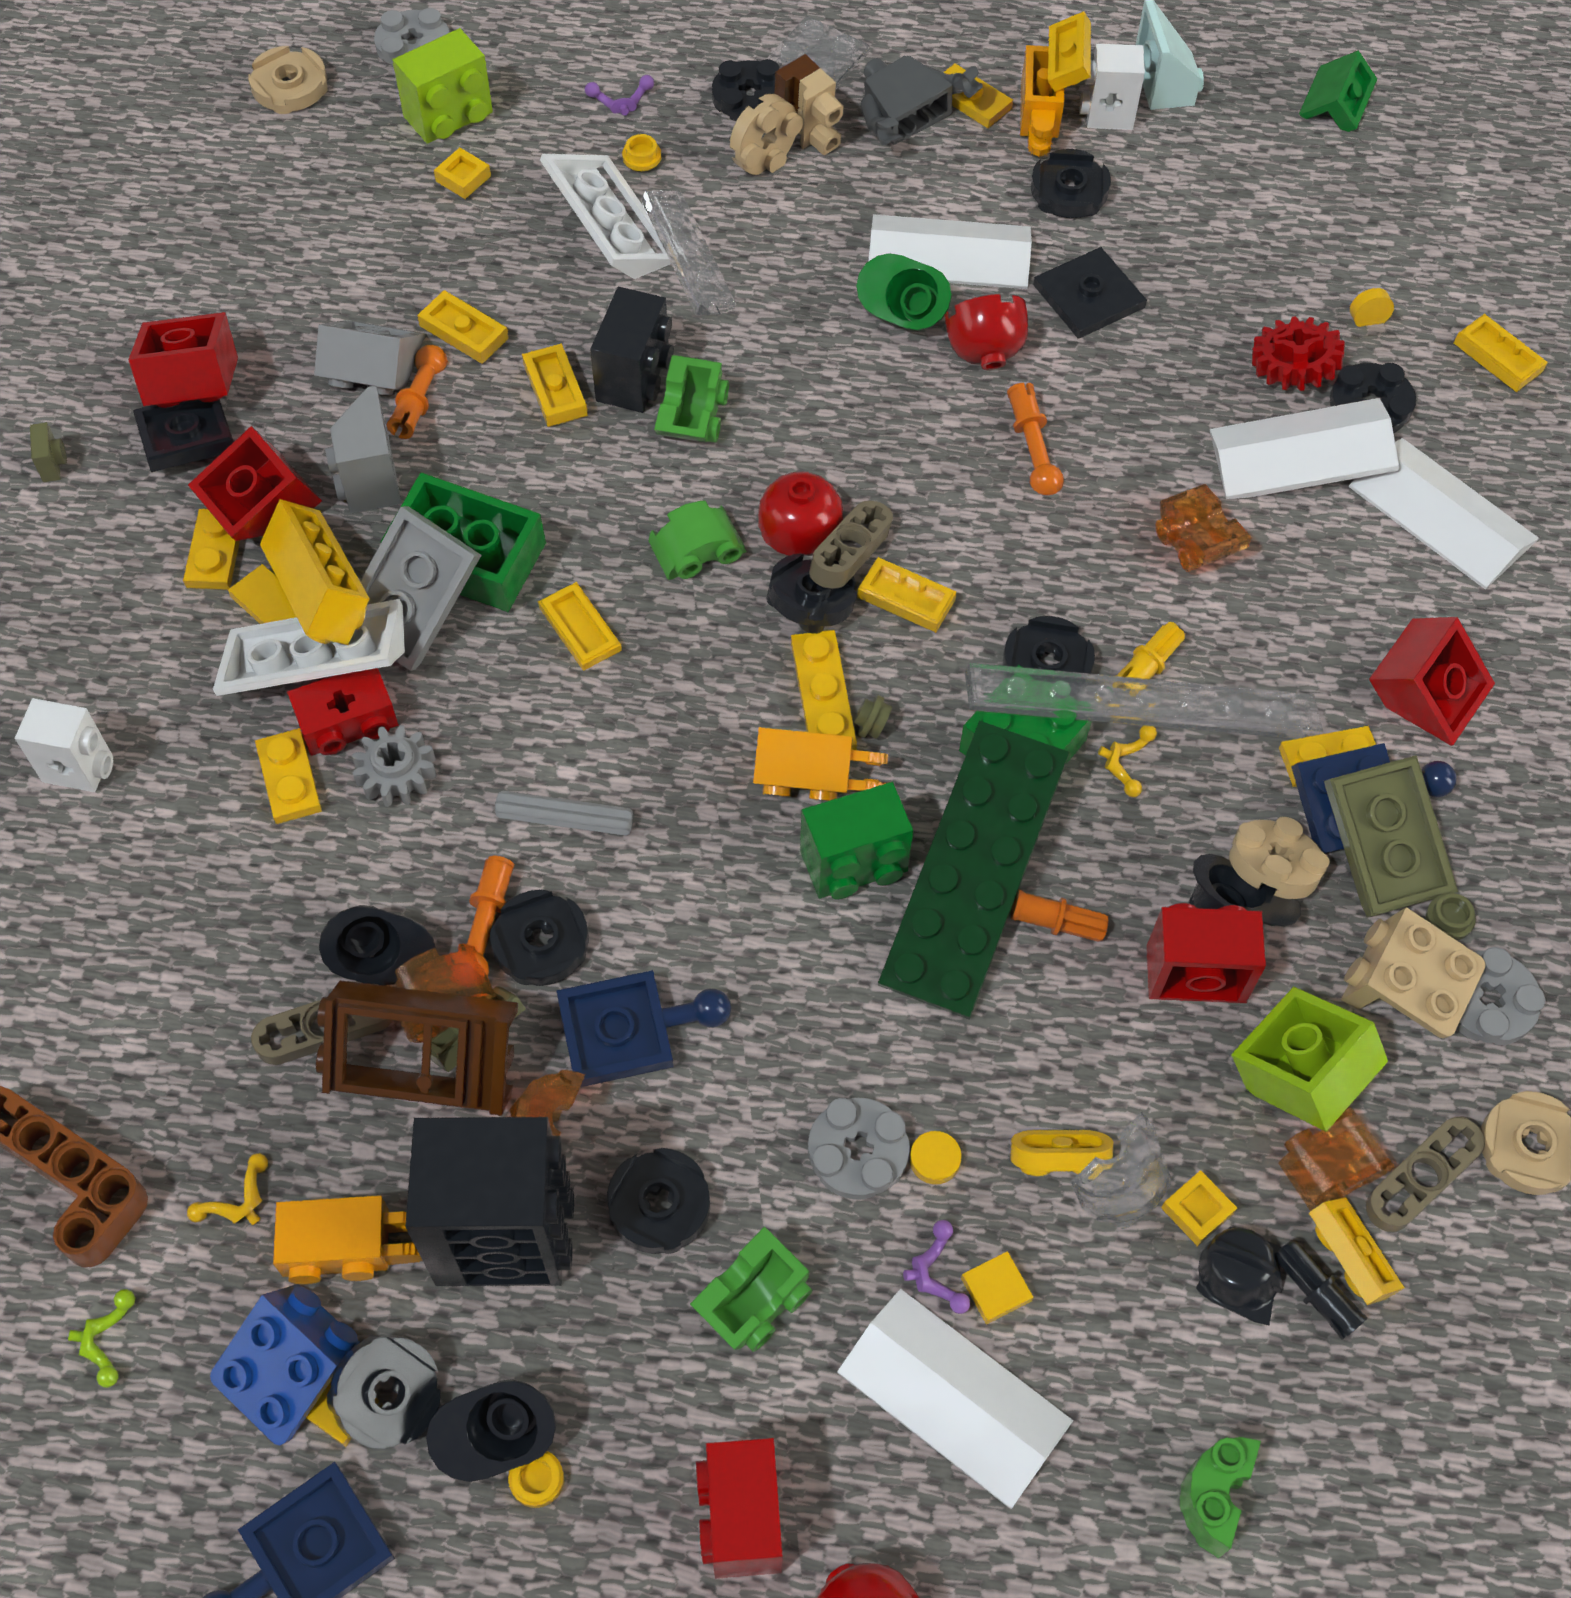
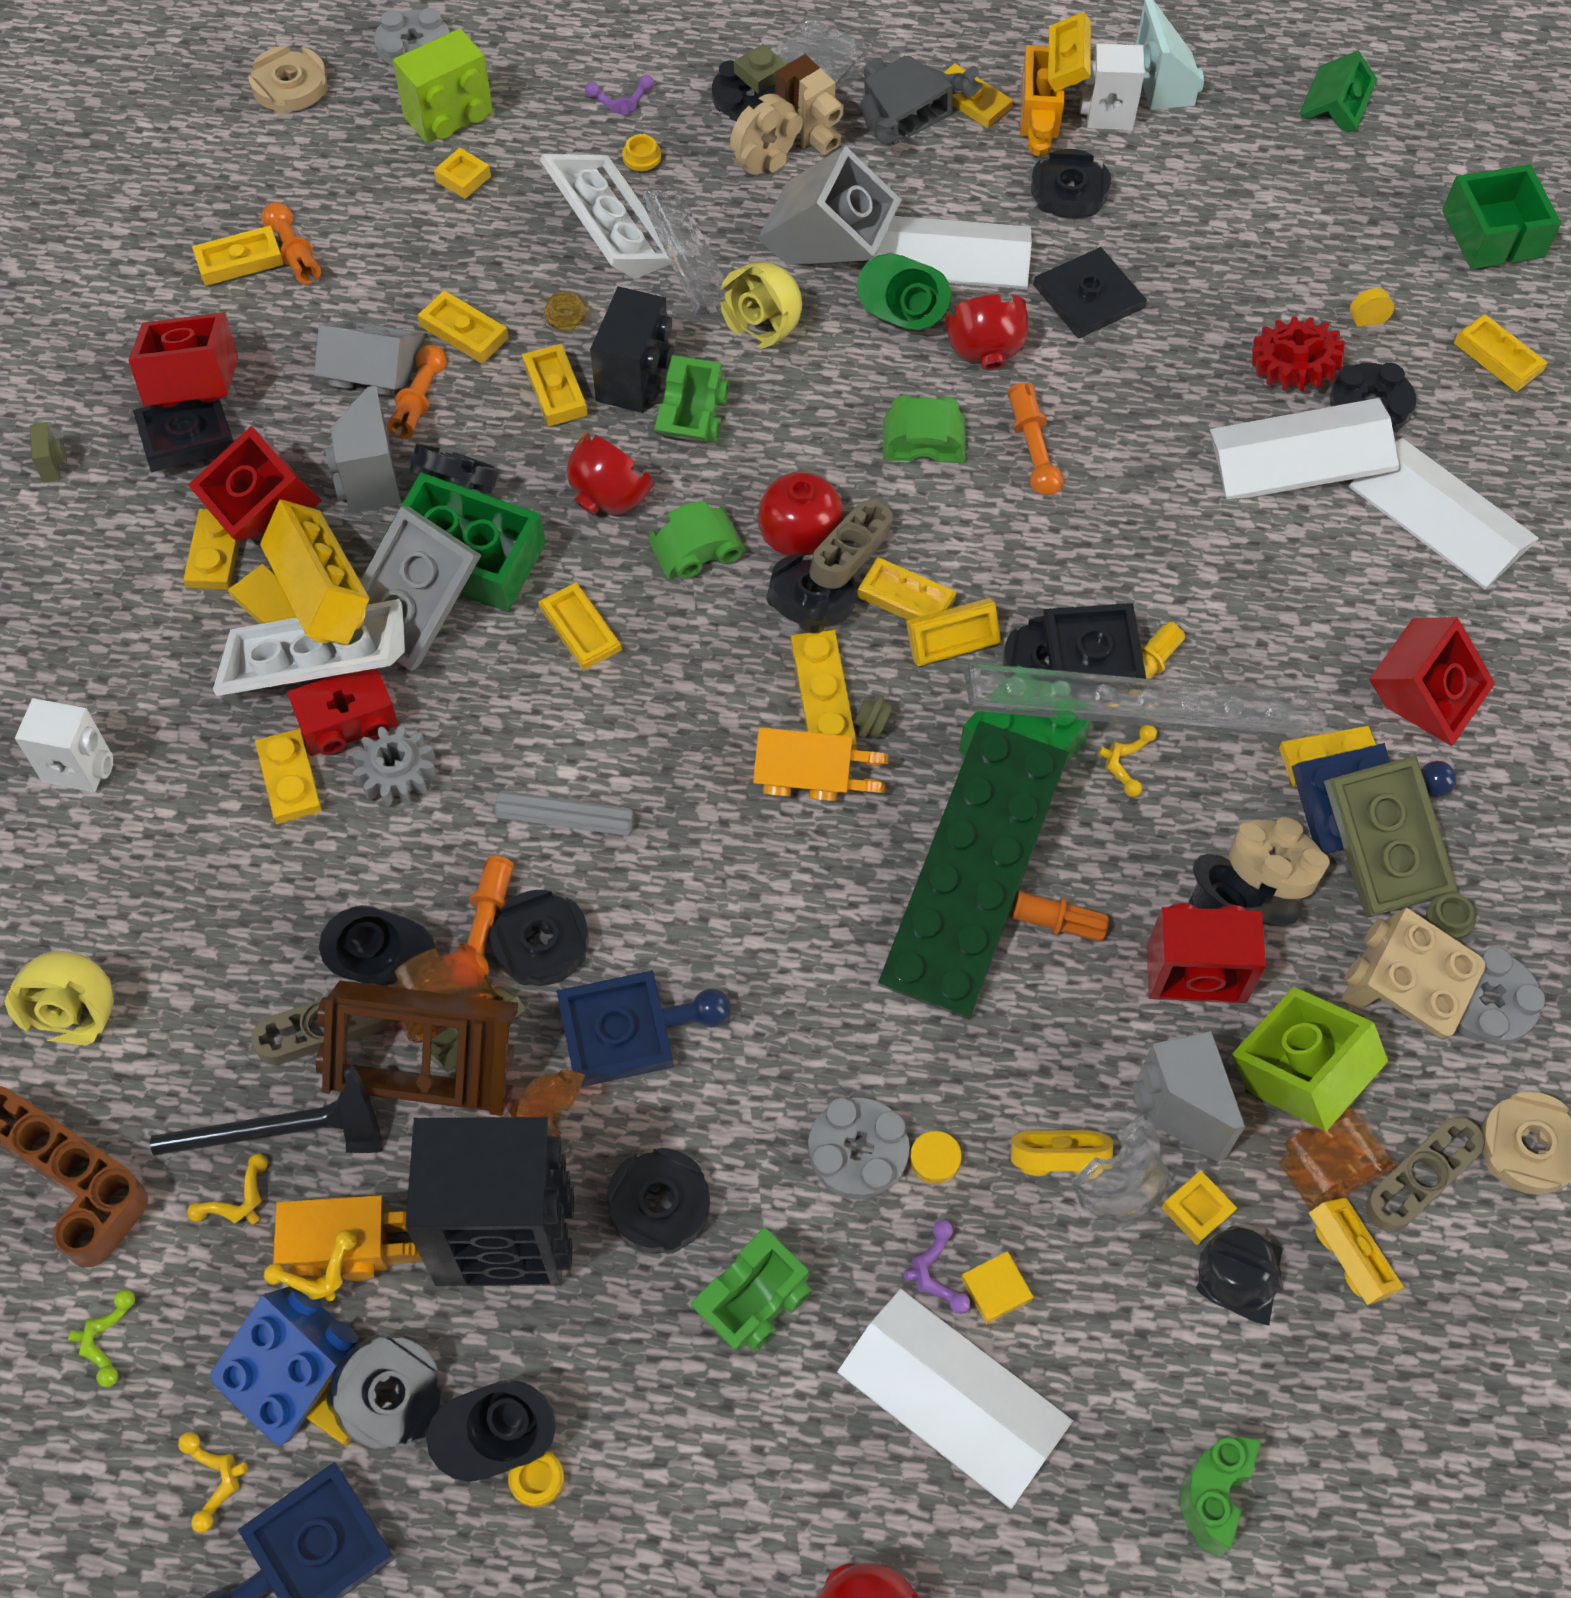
(52, 996): none -> light yellow cylinder
(225, 1464): none -> yellow piece
(237, 255): none -> yellow plate
(295, 250): none -> orange pin
(322, 1286): none -> yellow piece
(350, 1112): none -> black piece
(454, 467): none -> black plate
(561, 302): none -> clear yellow plate
(605, 477): none -> red cylinder
(744, 1508): red brick -> none
(758, 68): none -> olive plate
(758, 294): none -> light yellow cylinder
(831, 213): none -> light grey slope
(856, 841): green brick -> none
(924, 430): none -> bright green cylinder
(953, 632): none -> yellow tile
(1094, 640): none -> black tile
(1190, 1094): none -> light grey slope
(1199, 528): clear orange cylinder -> none
(1320, 1289): black axle -> none
(1501, 216): none -> green piece

